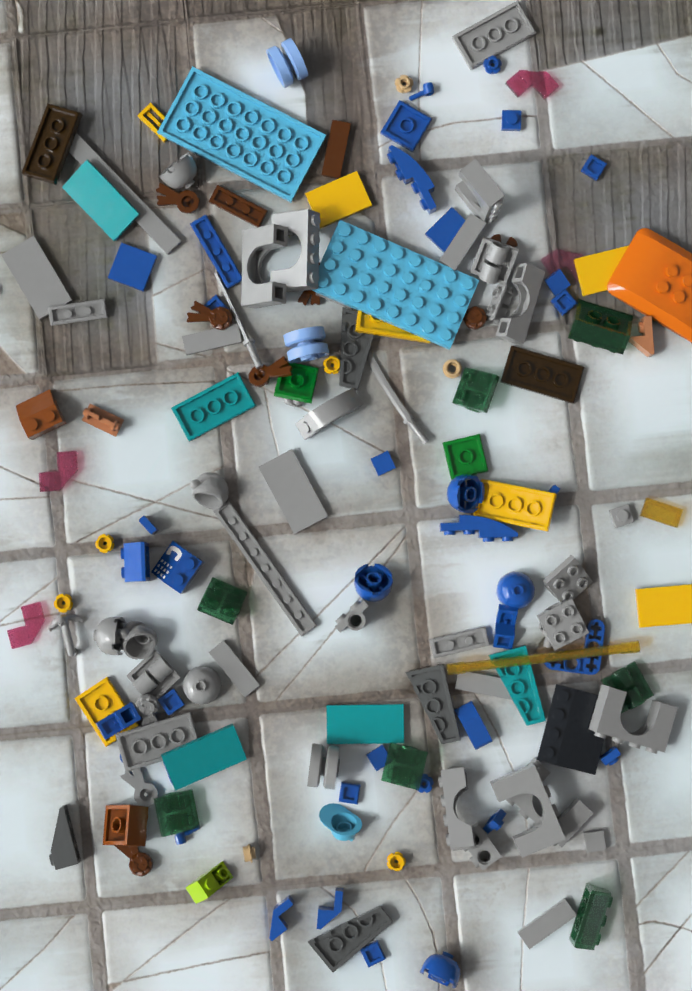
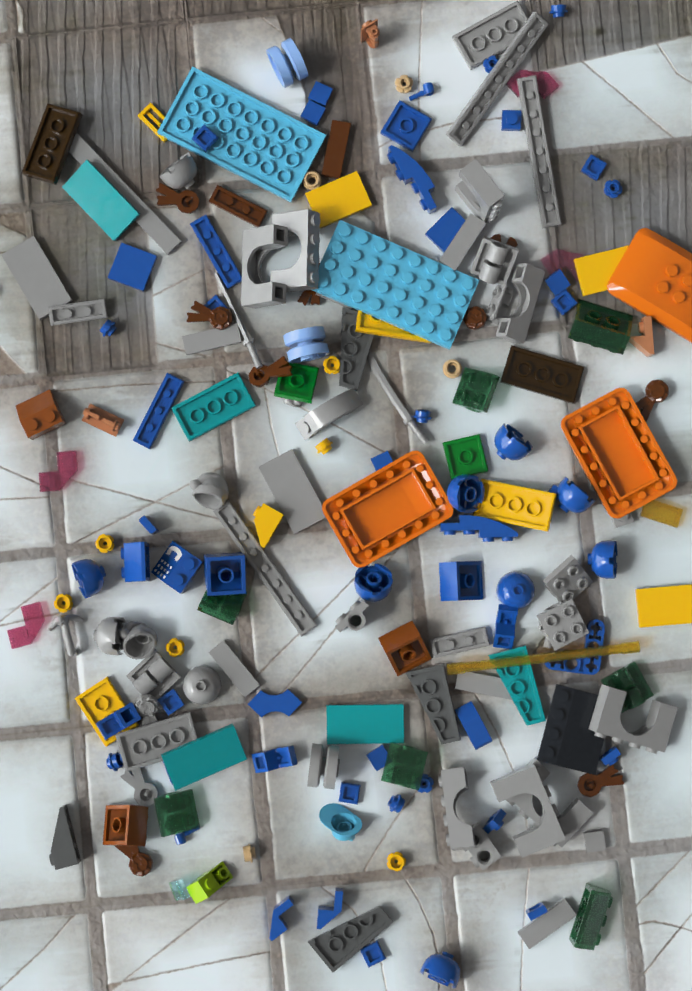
(89, 576): none -> blue cylinder
(108, 328): none -> blue plate
(114, 762): none -> blue plate
(158, 411): none -> blue tile
(175, 652): none -> yellow plate
(179, 889): none -> clear light blue tile
(205, 138): none -> blue tile
(225, 573): none -> blue slope
(266, 523): none -> yellow slope
(266, 703): none -> blue tile
(274, 759): none -> blue slope
(312, 174): none -> tan plate
(313, 113): none -> blue tile
(320, 94): none -> blue tile
(324, 446): none -> yellow plate
(370, 33): none -> nougat hinge
(387, 509): none -> orange wedge
(396, 803): none -> blue plate
(405, 648): none -> dark orange slope
(422, 415): none -> blue plate
(461, 580): none -> blue slope
(497, 79): none -> light grey tile
(511, 444): none -> blue cylinder
(536, 911): none -> blue tile
(539, 151): none -> light grey tile
(558, 10): none -> blue plate
(572, 497): none -> blue cylinder
(591, 784): none -> reddish brown piece
(604, 559): none -> blue cylinder
(612, 193): none -> blue plate
(618, 453): none -> orange wedge
(655, 392): none -> reddish brown piece

